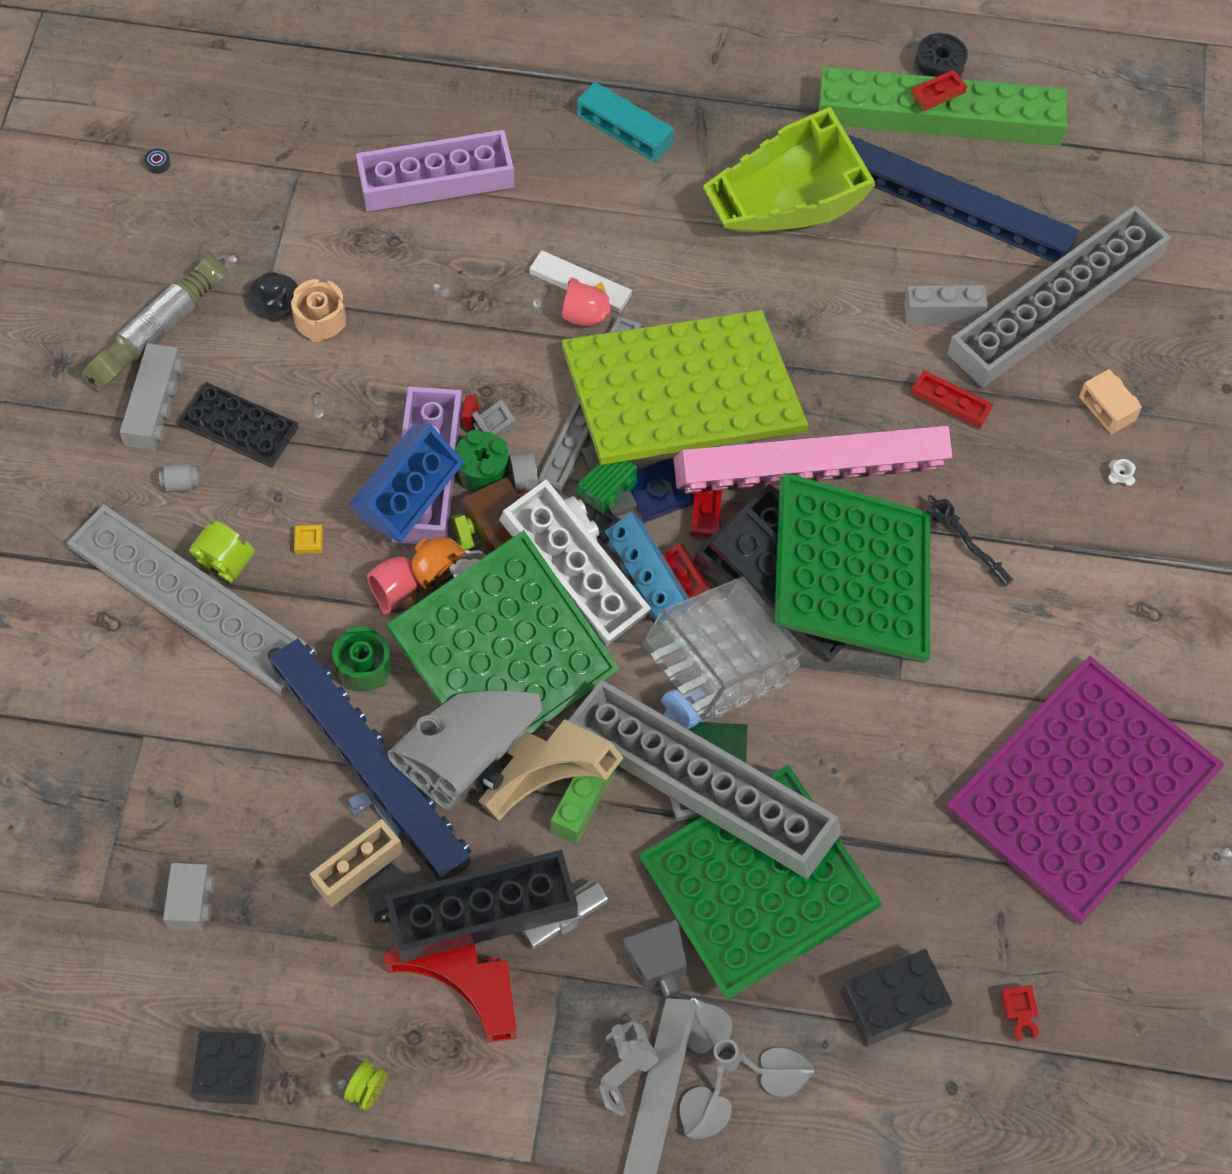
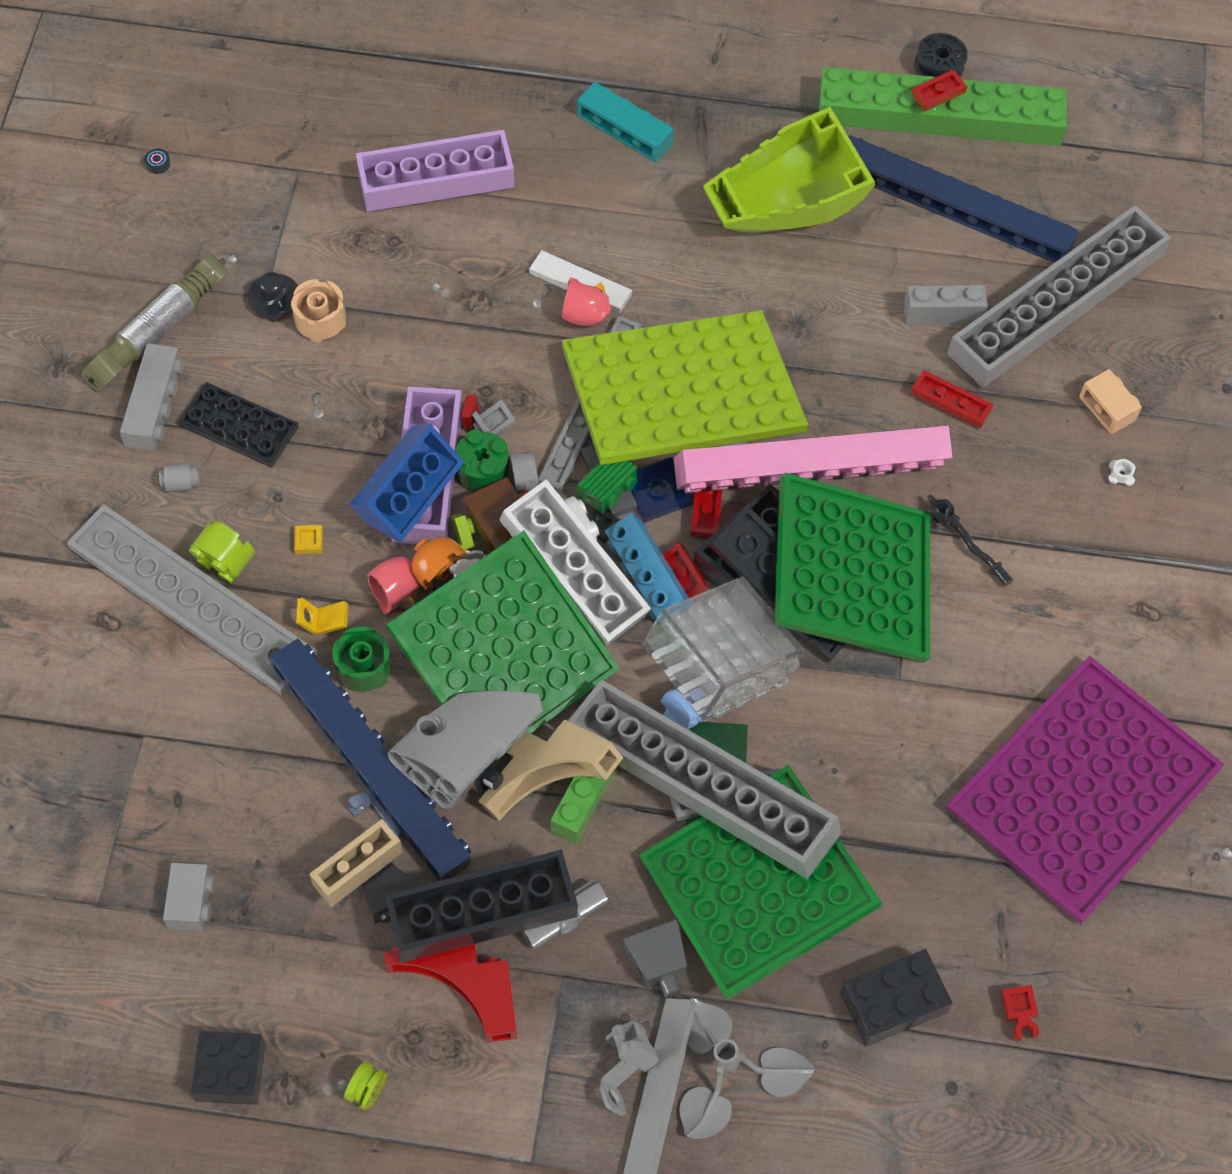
(322, 619): none -> yellow bracket

